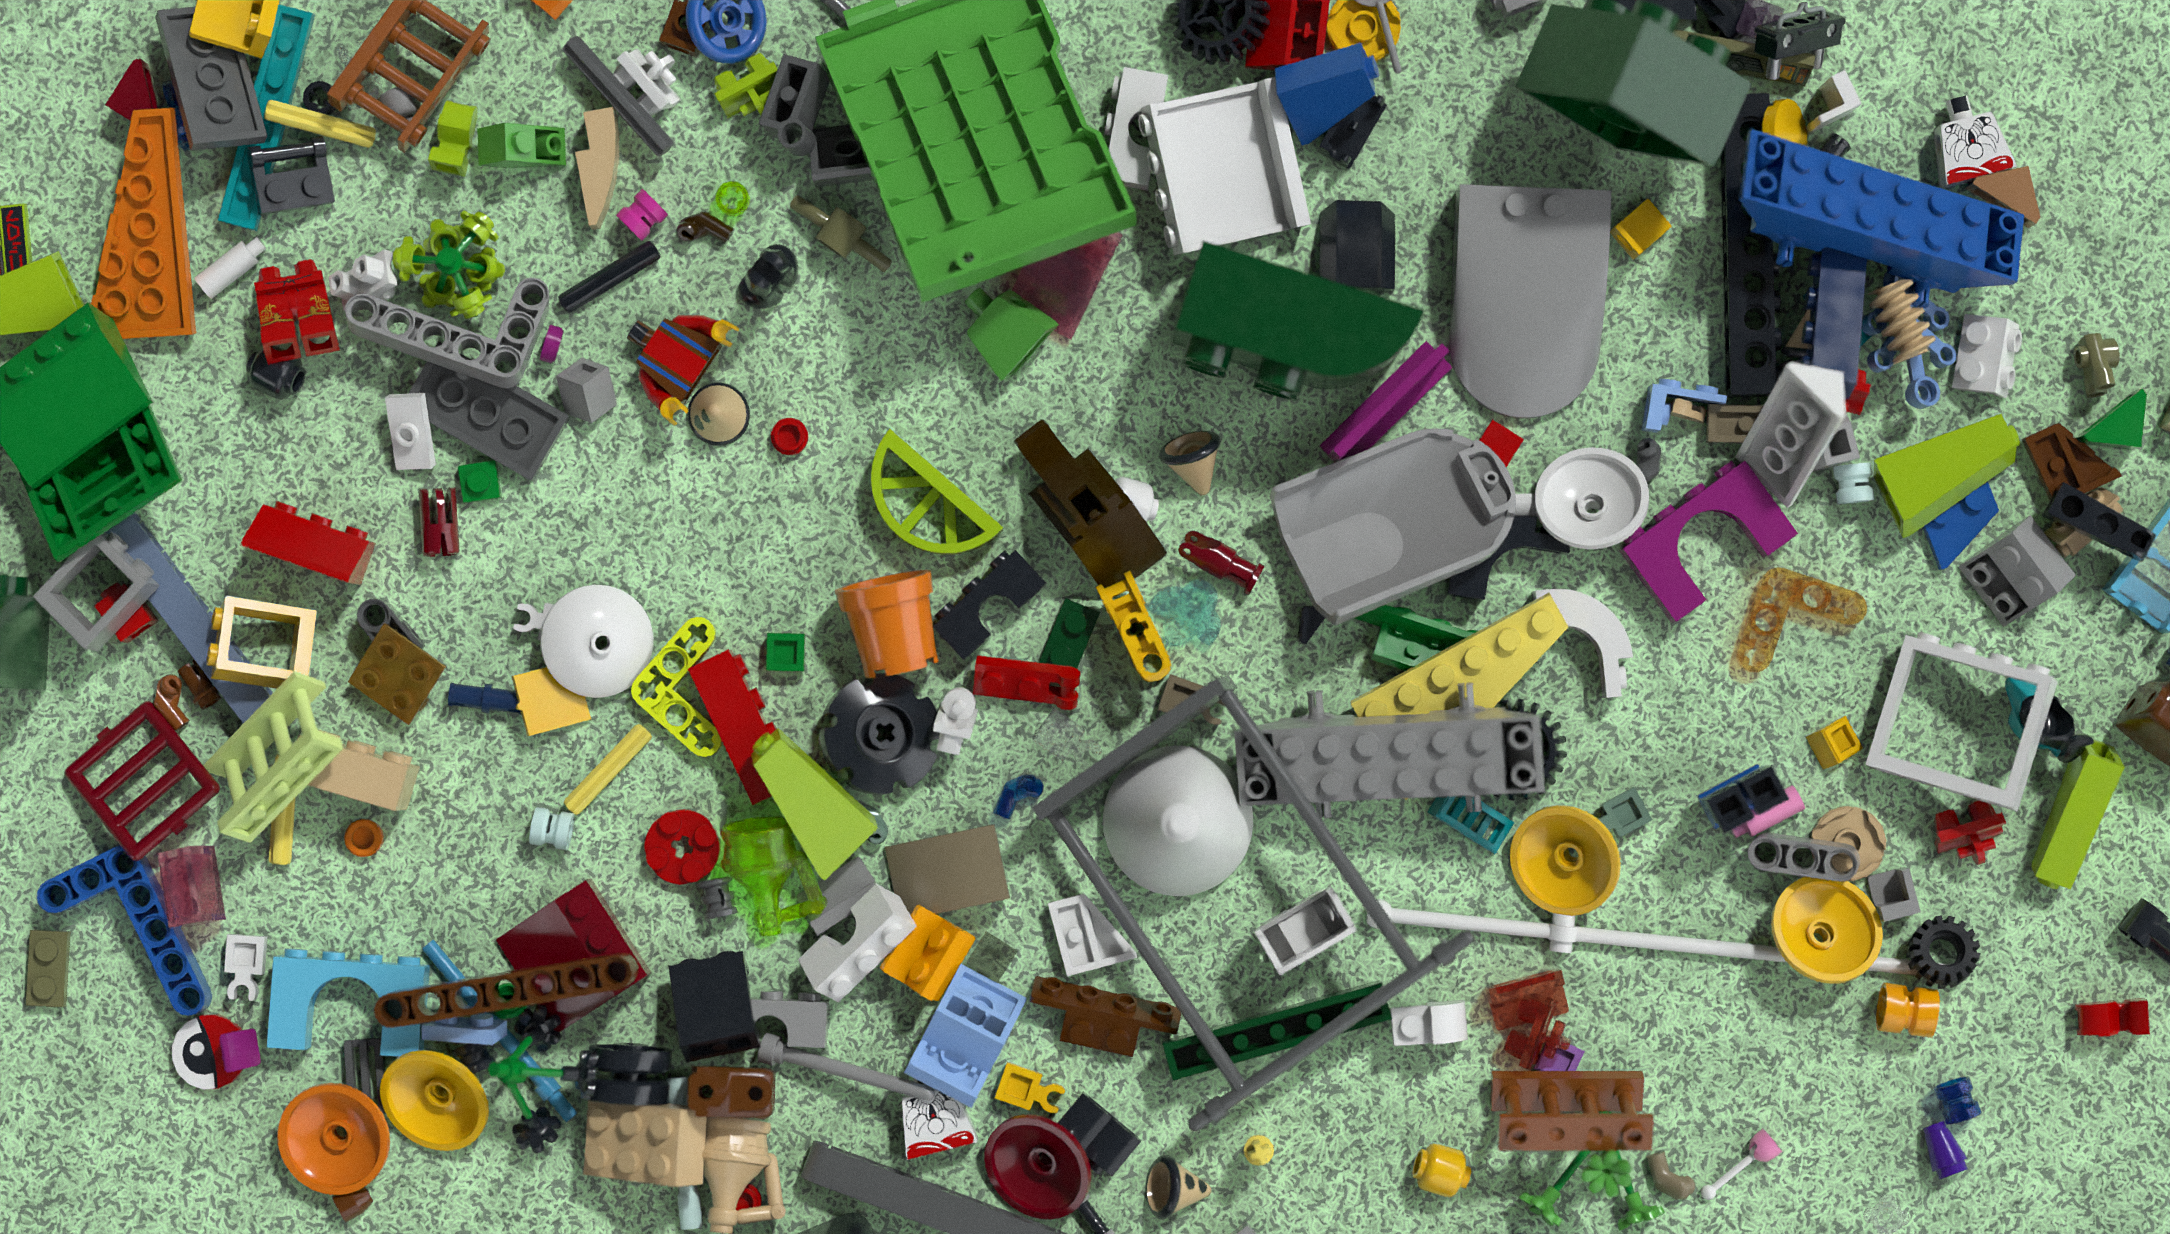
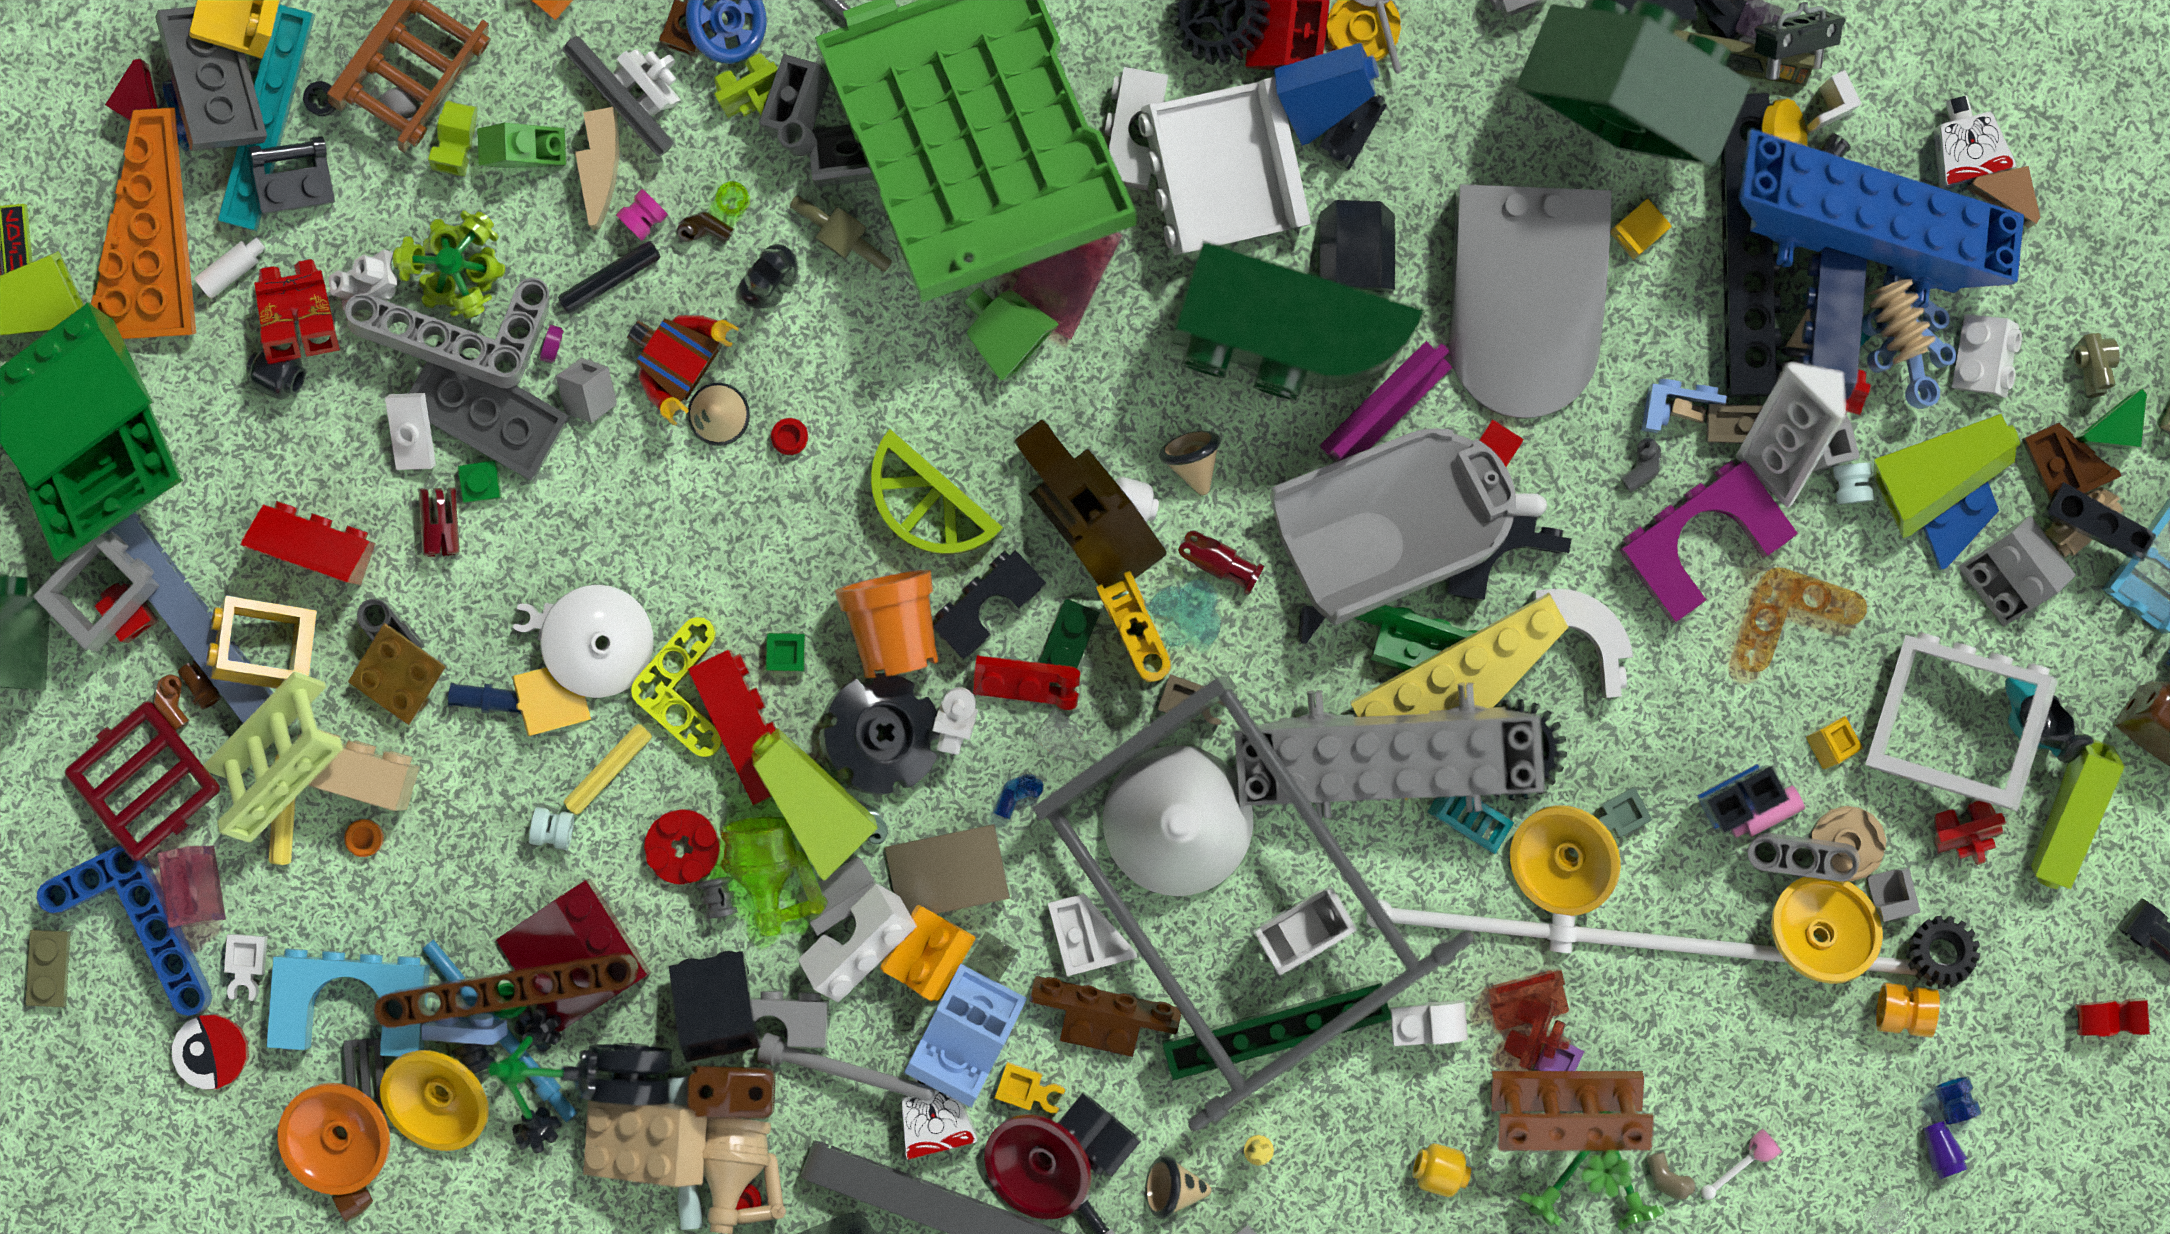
(240, 1049): magenta slope -> none
(319, 123): light yellow axle -> none
(1592, 481): white dish -> none

